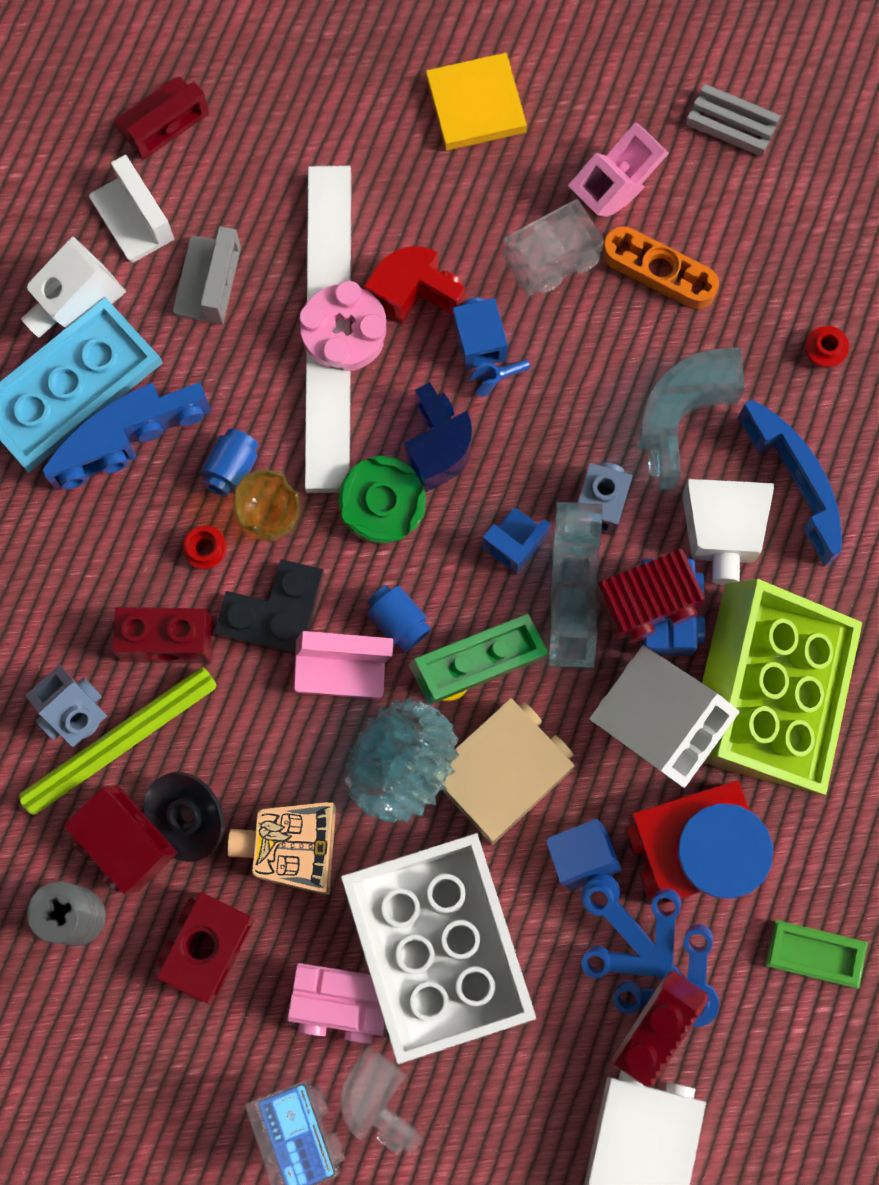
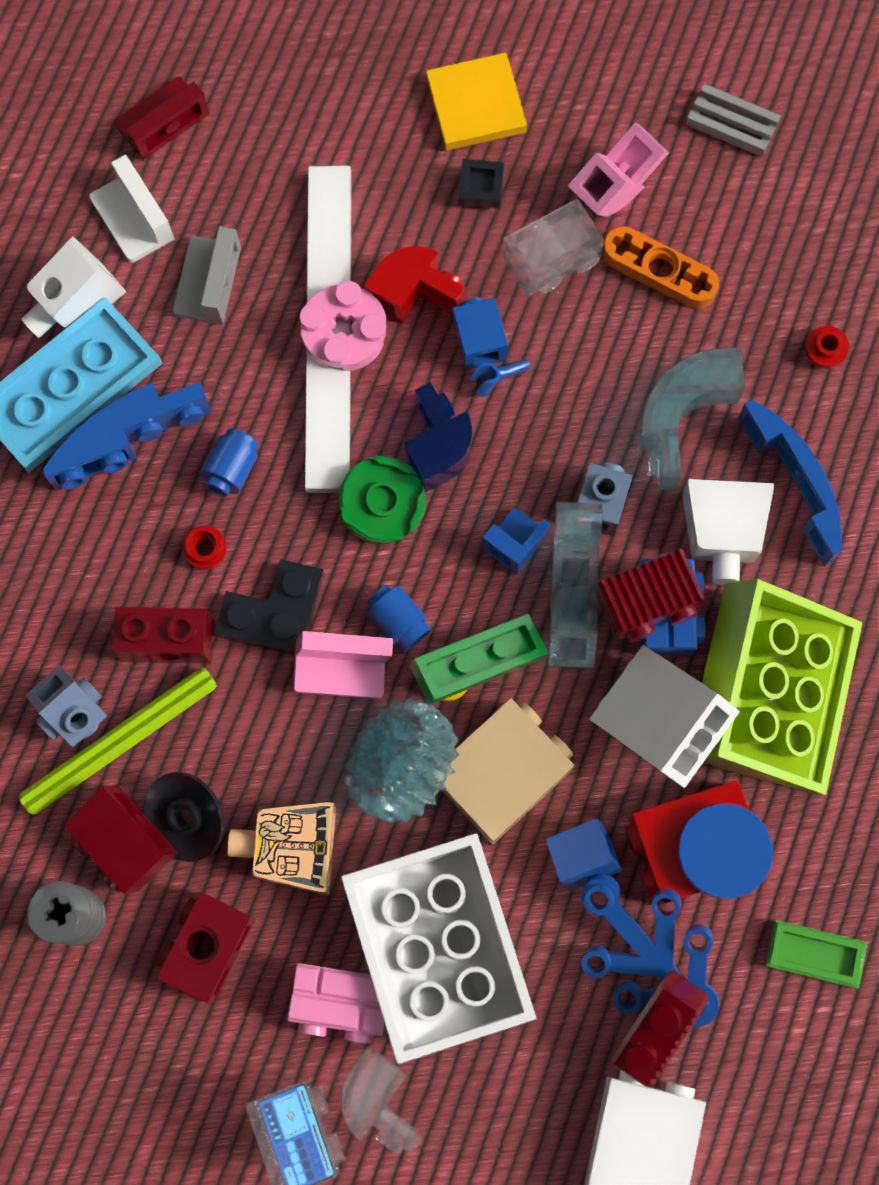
(266, 505): clear yellow hair -> none
(481, 183): none -> black plate

